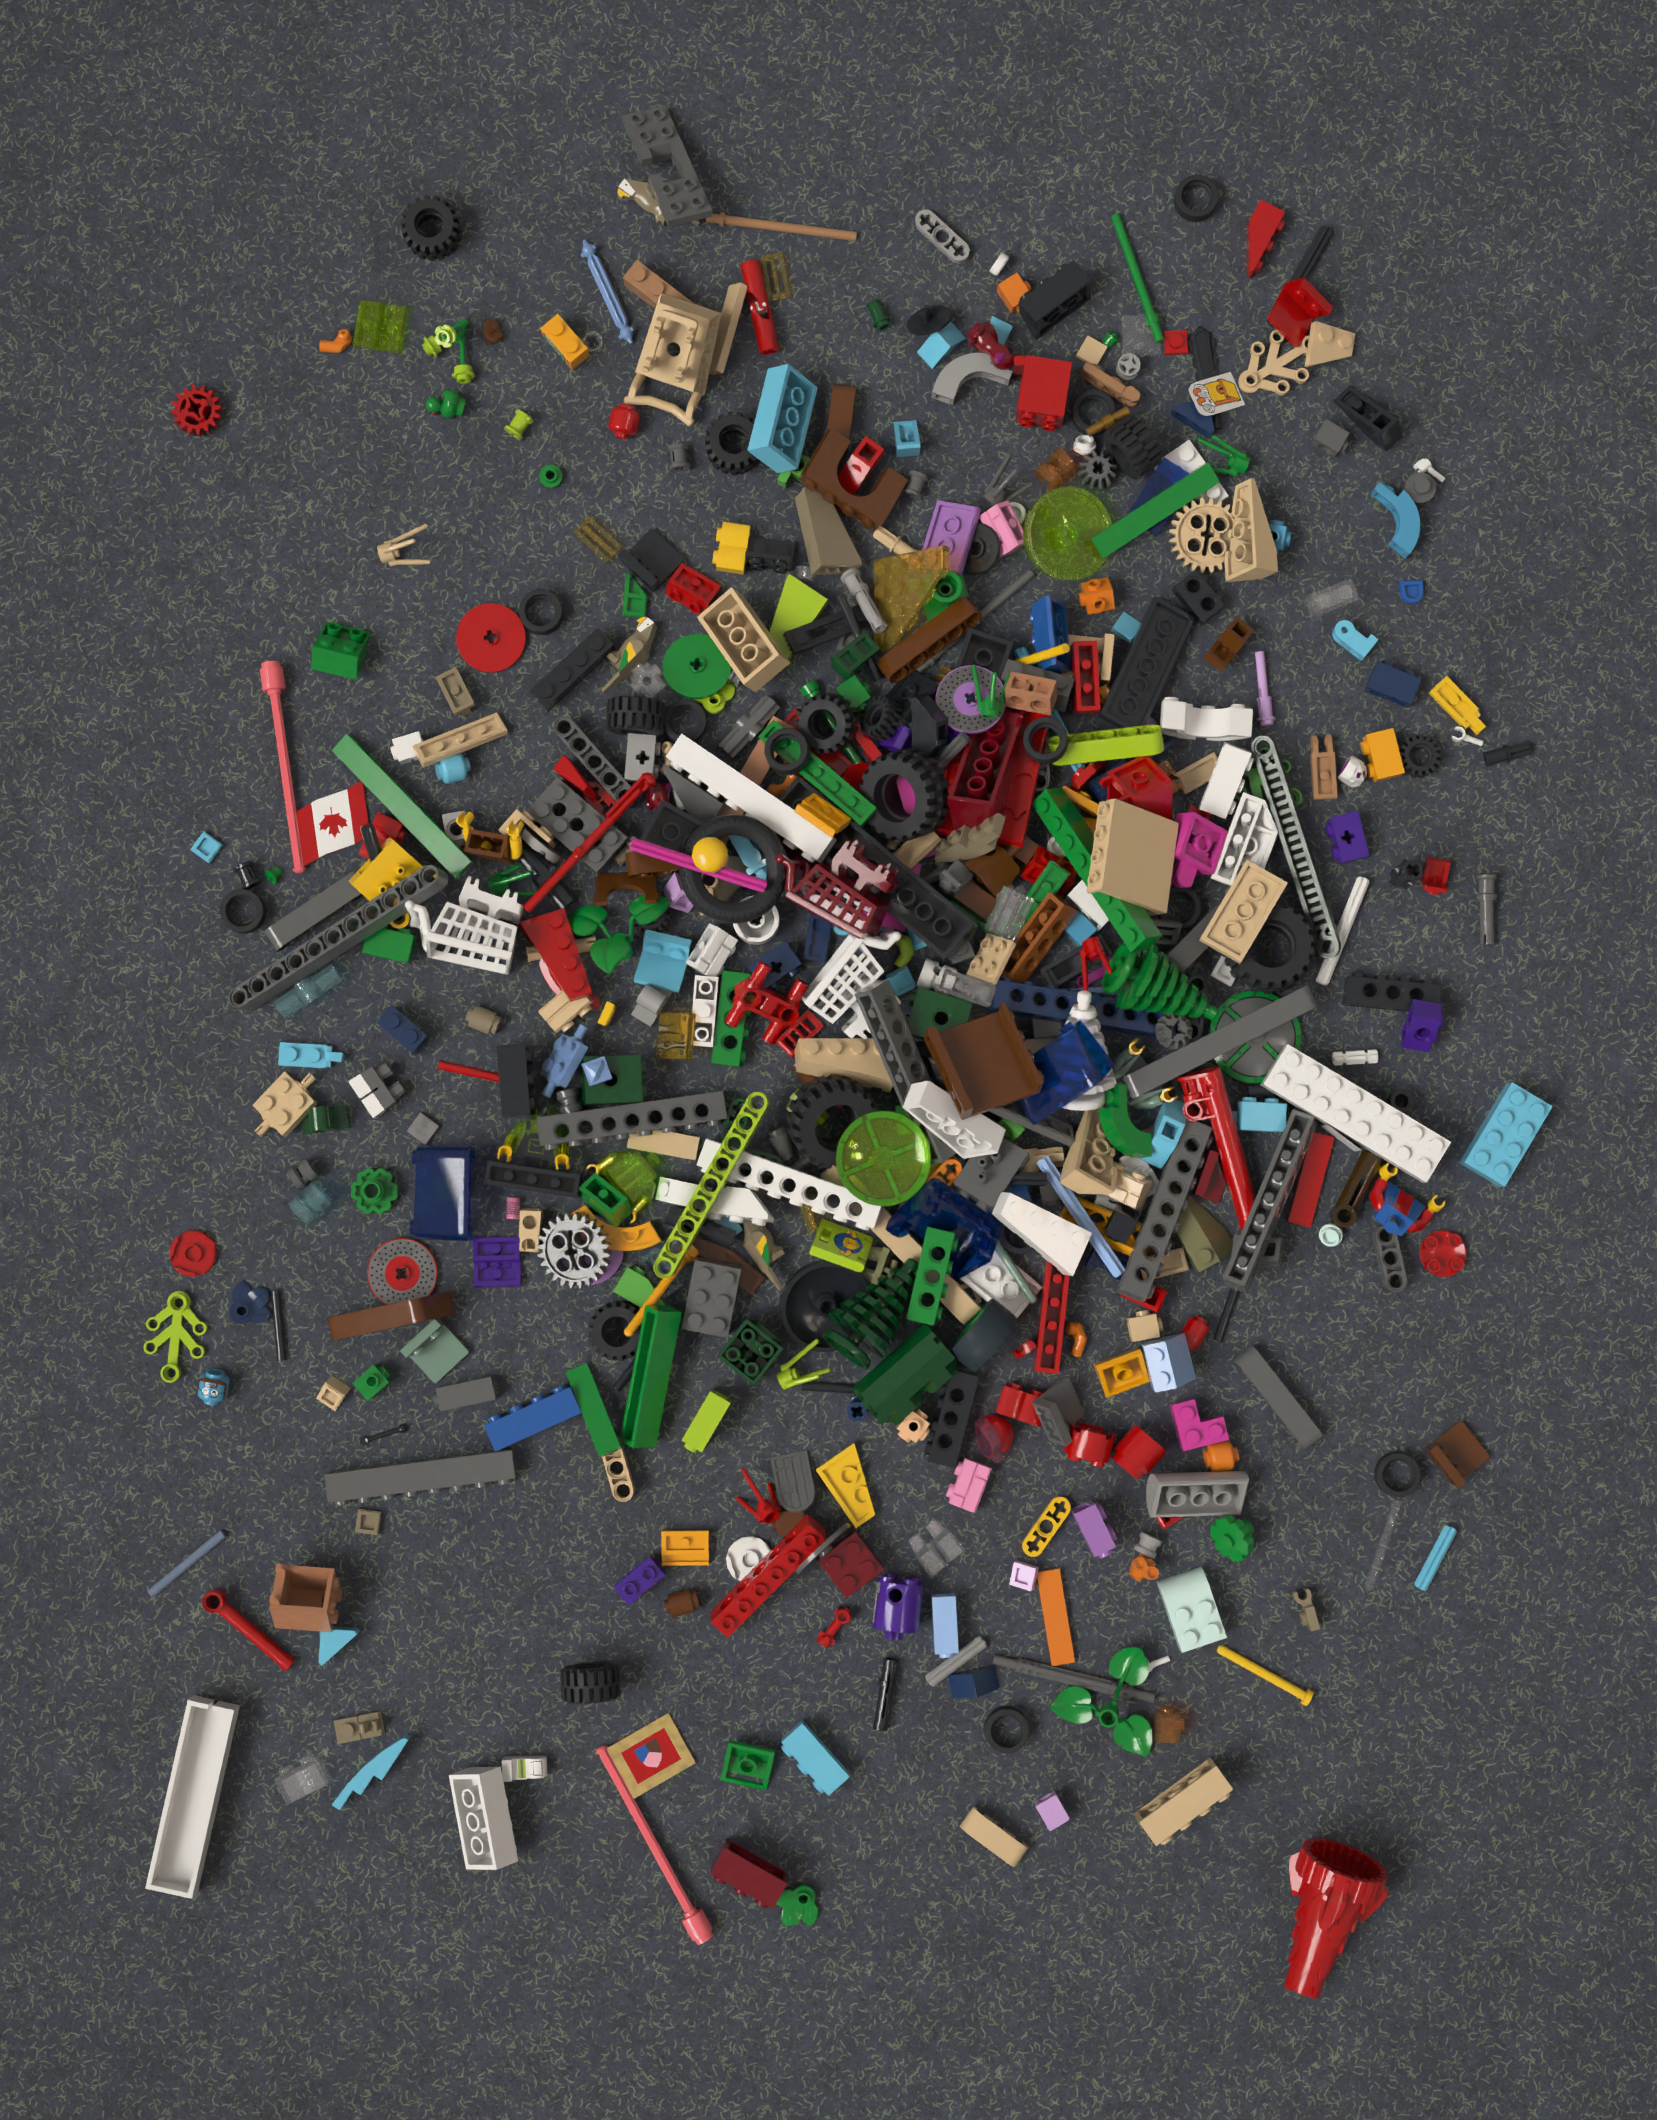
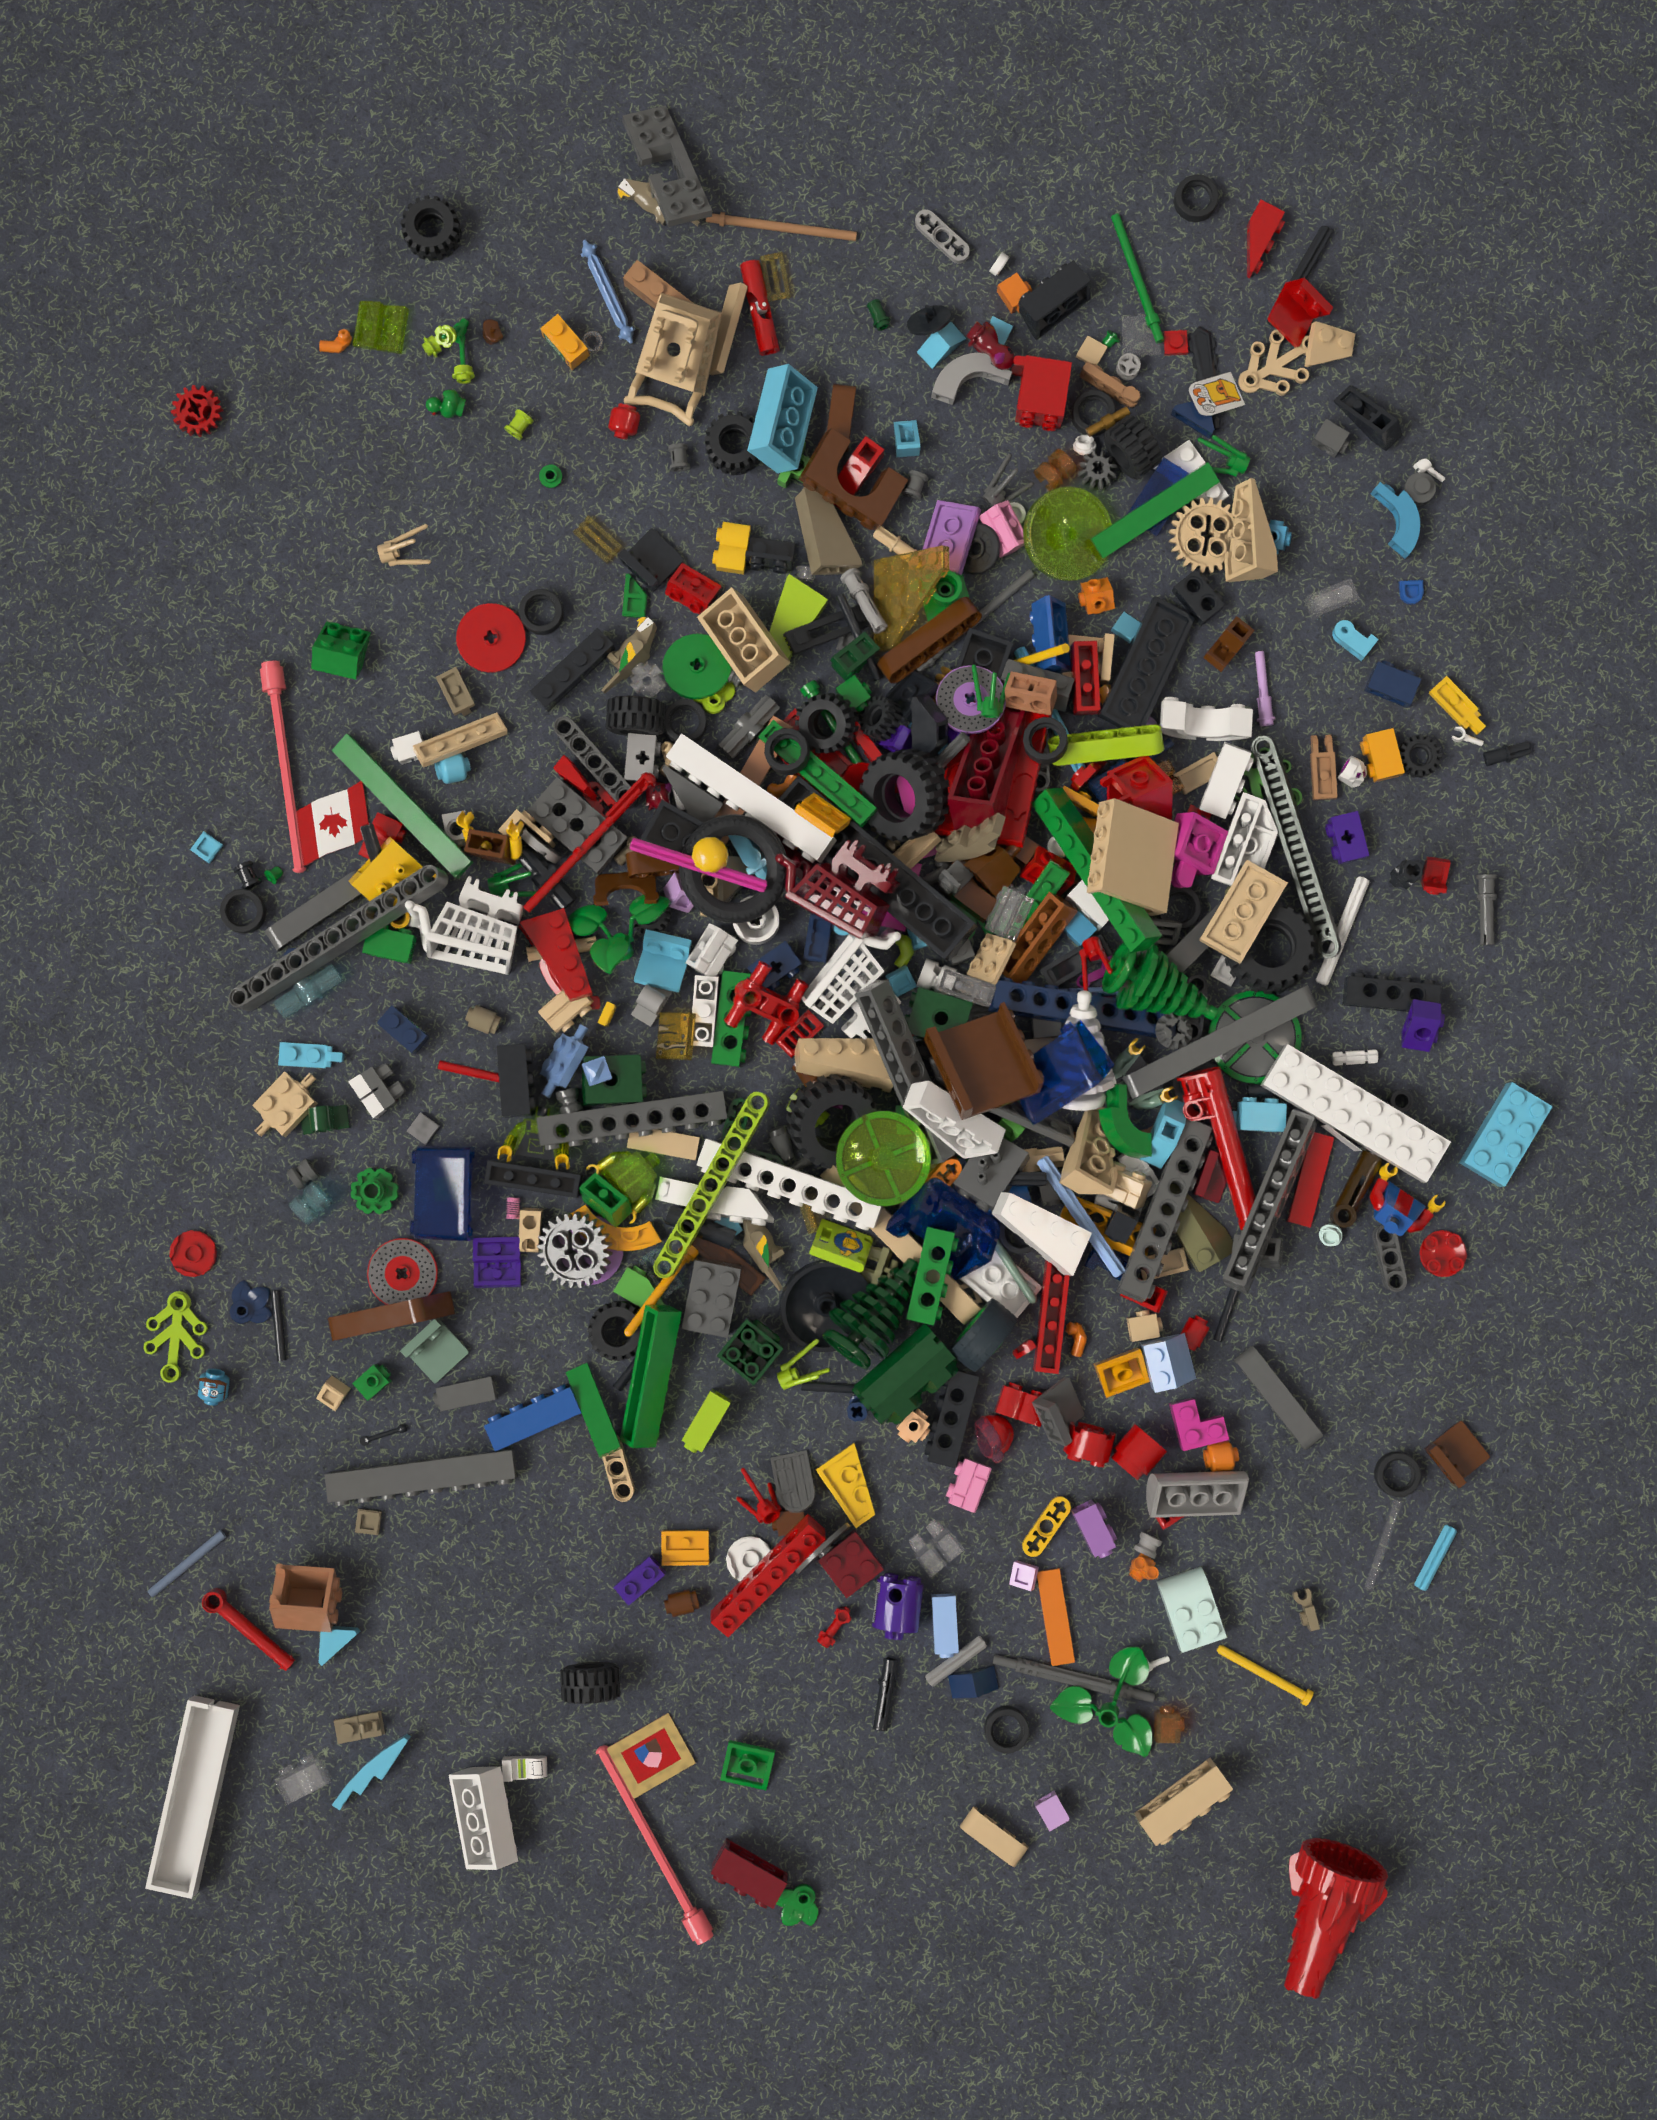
(814, 1758): medium azure brick -> none
(1233, 1537): green plant -> none

